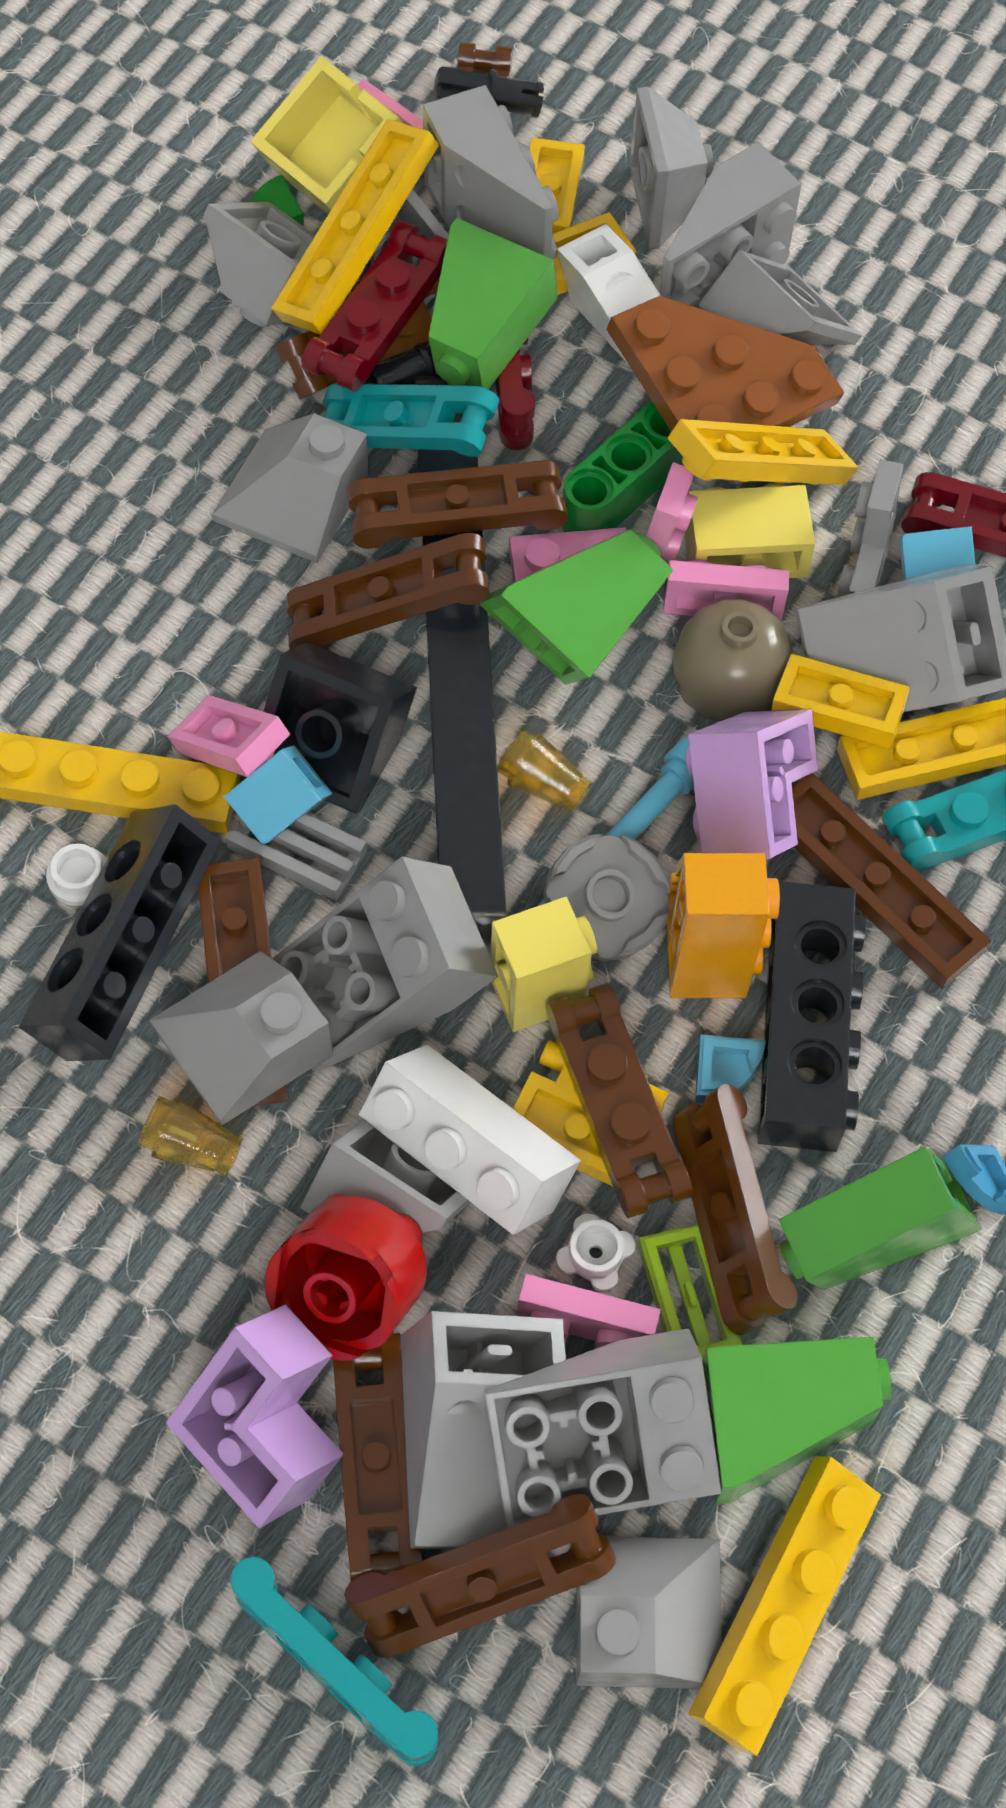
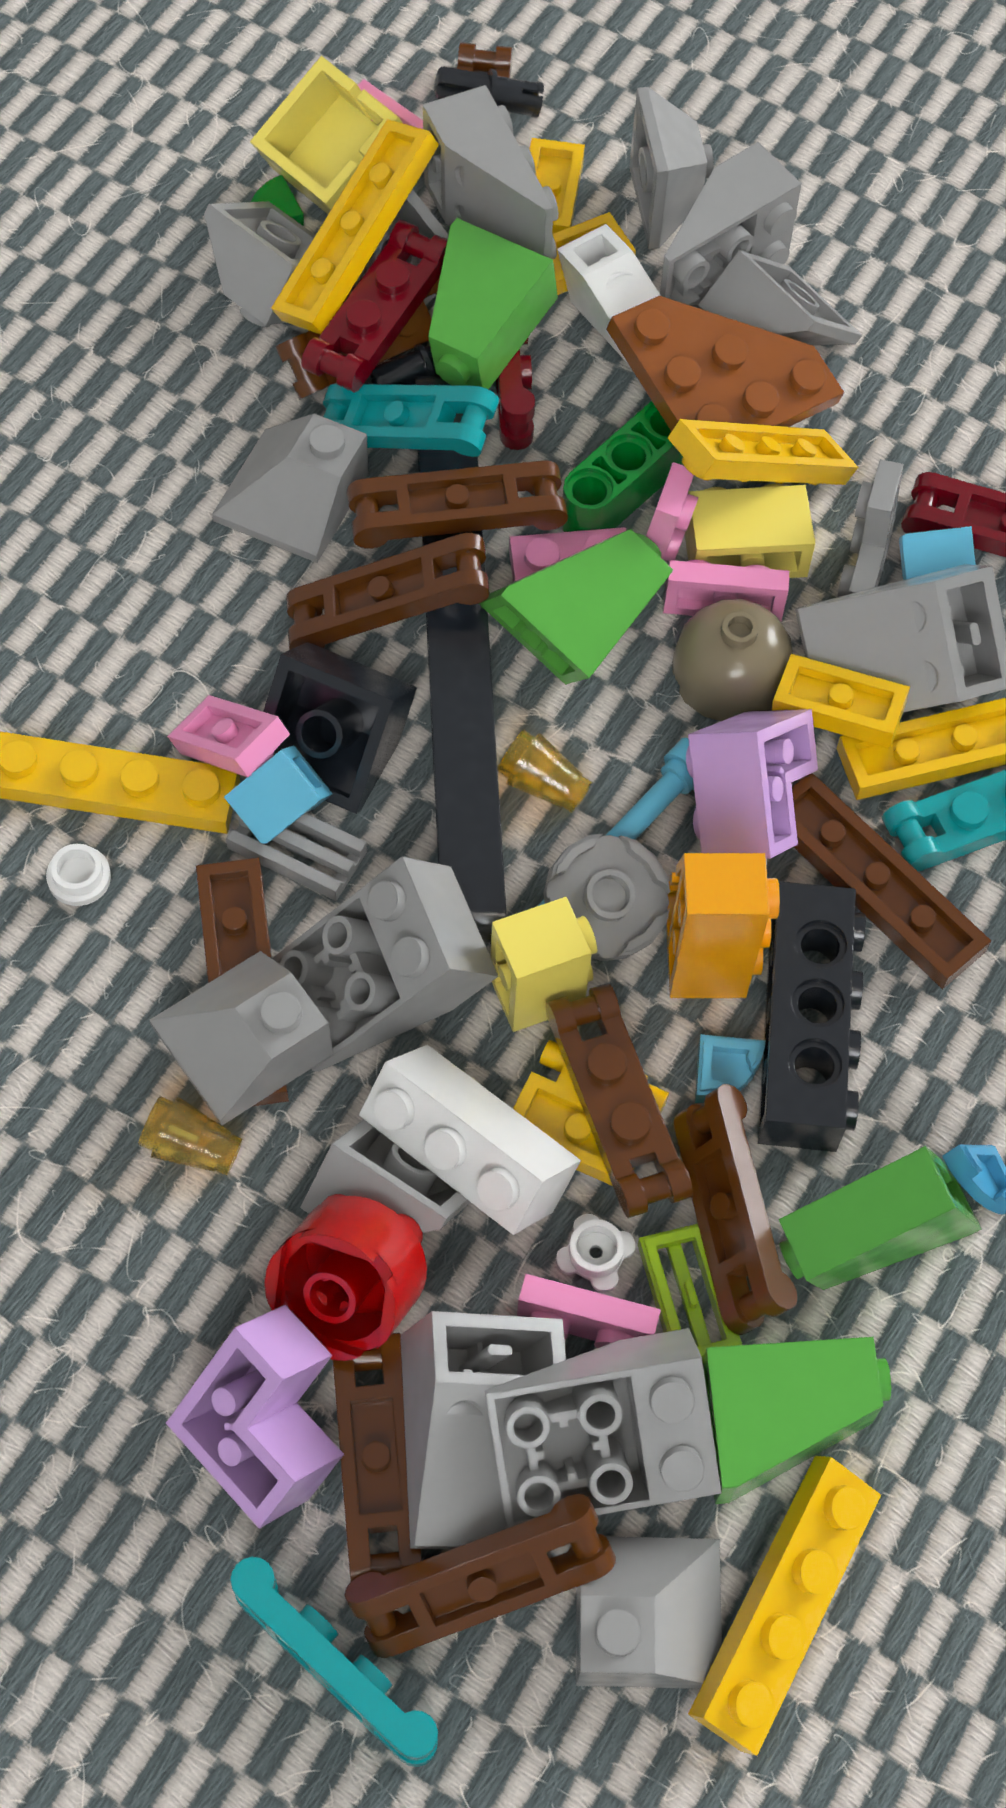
(120, 934): black brick -> none

